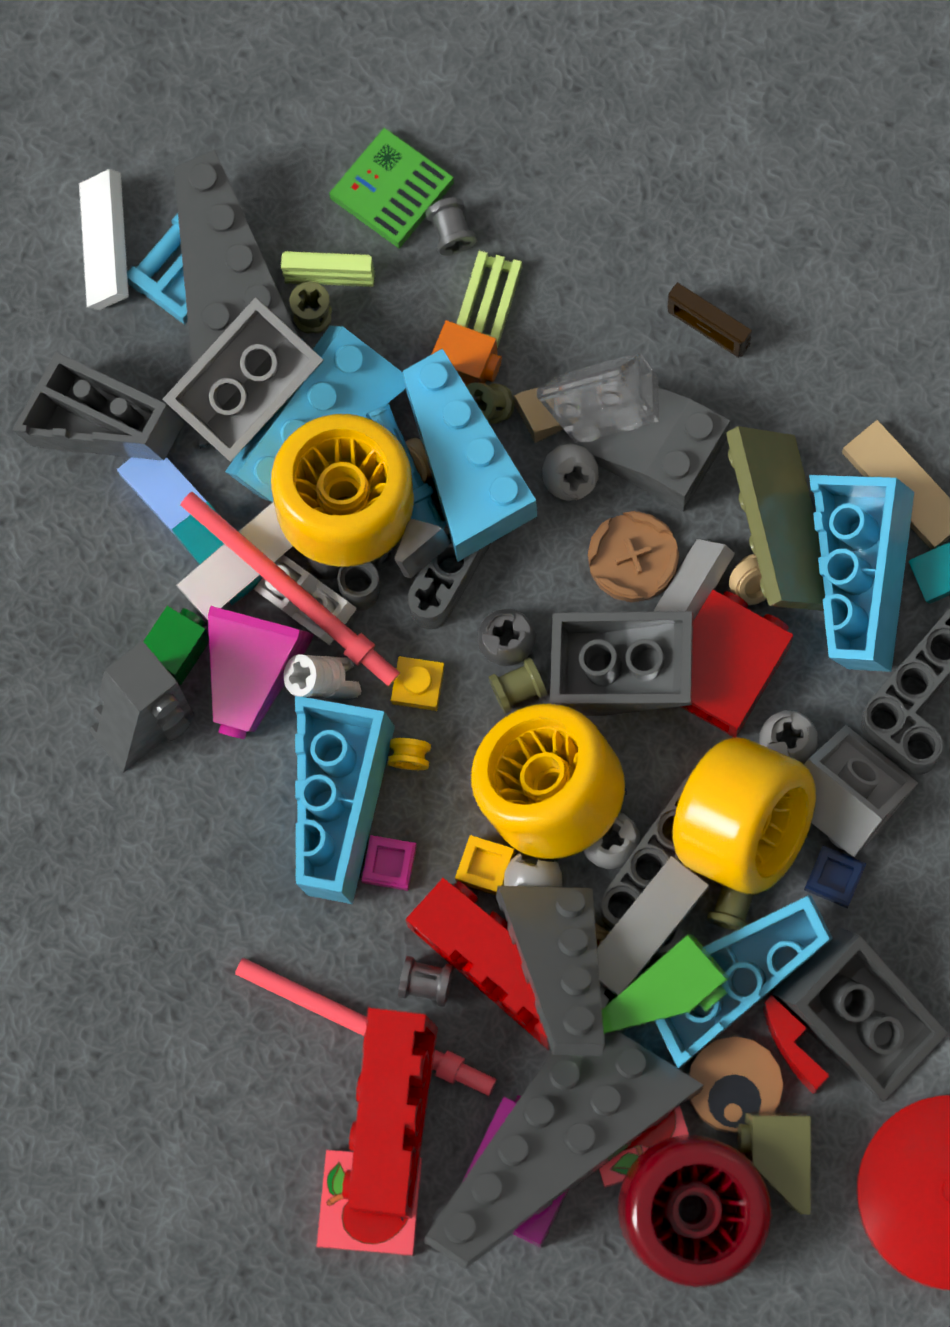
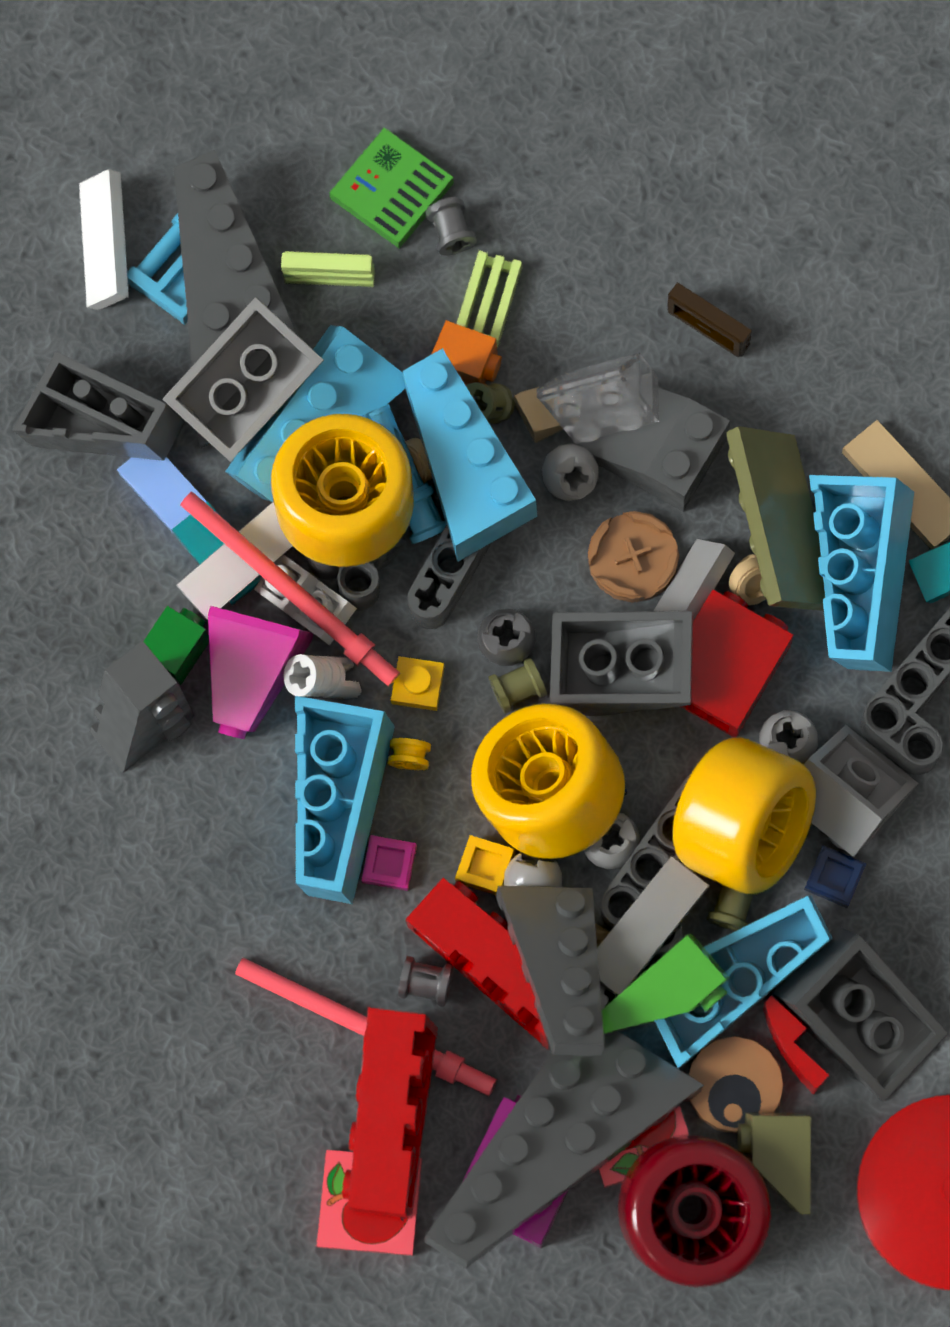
(313, 295): olive bush -> none
(420, 546): flat silver slope -> none

